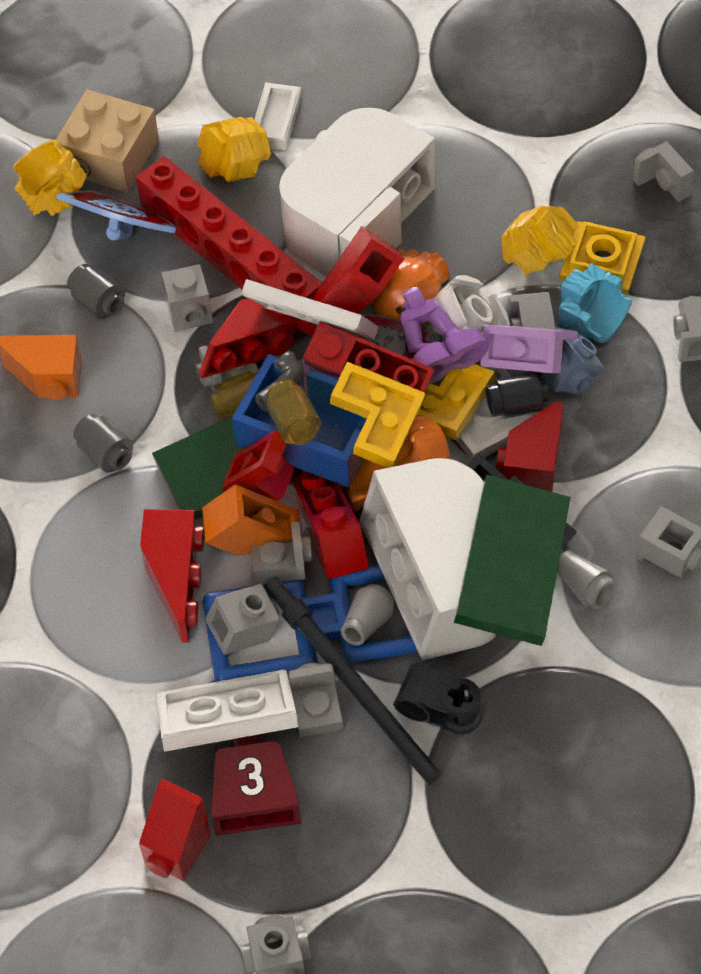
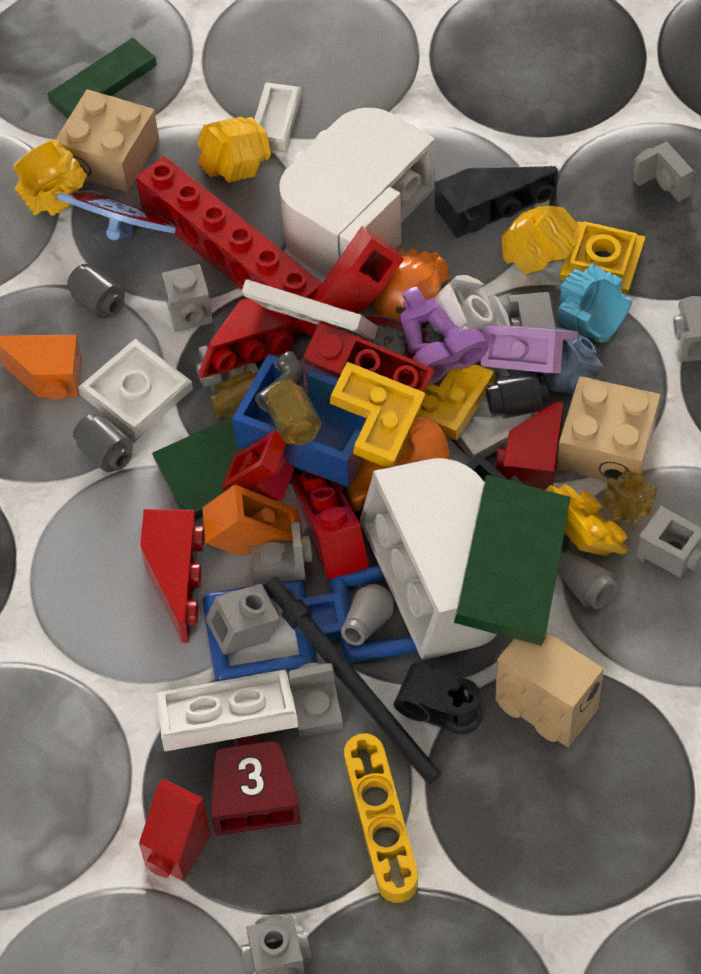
(104, 76): none -> dark green tile
(135, 388): none -> white tile
(382, 816): none -> yellow beam
(488, 194): none -> black slope
(549, 687): none -> tan brick
(587, 526): none -> yellow piece
(607, 429): none -> tan brick
(629, 496): none -> clear yellow gear

